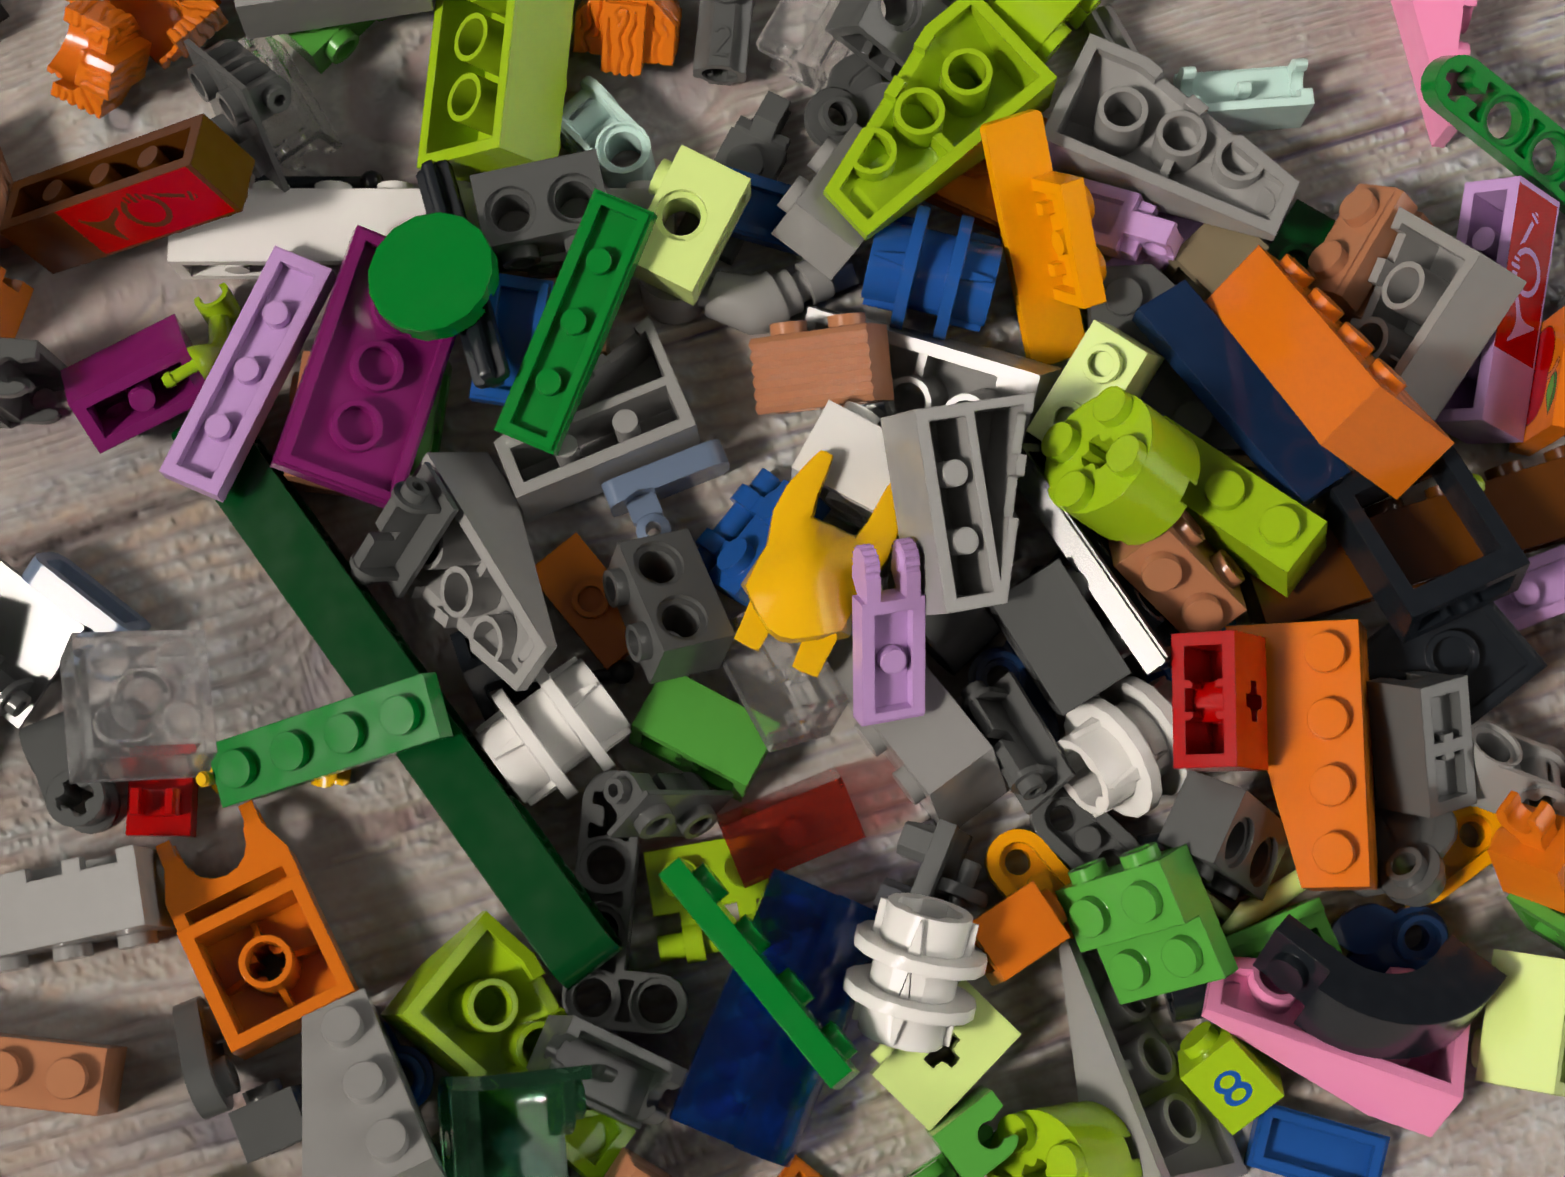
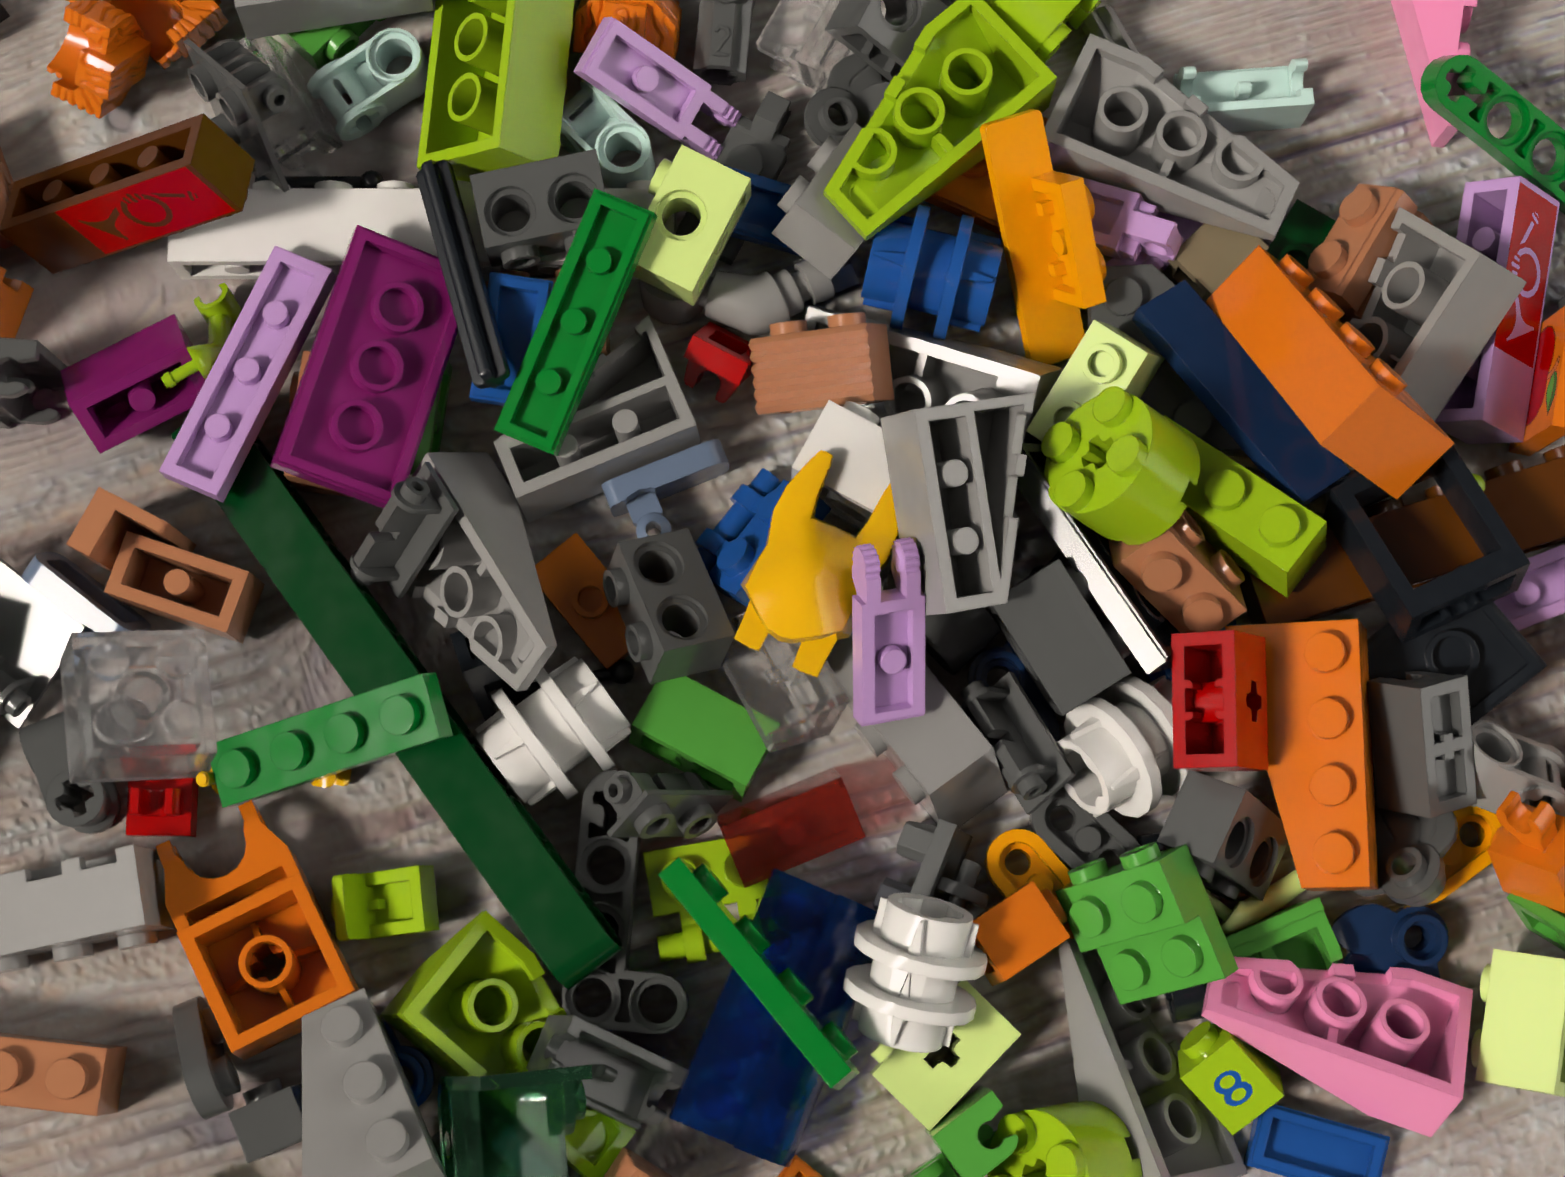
(106, 523): none -> nougat panel
(184, 587): none -> nougat brick
(365, 80): none -> light aqua piece
(385, 903): none -> lime bracket
(433, 276): green tile -> none
(653, 86): none -> lavender hinge
(721, 353): none -> red tile
(1375, 1010): black arch -> none

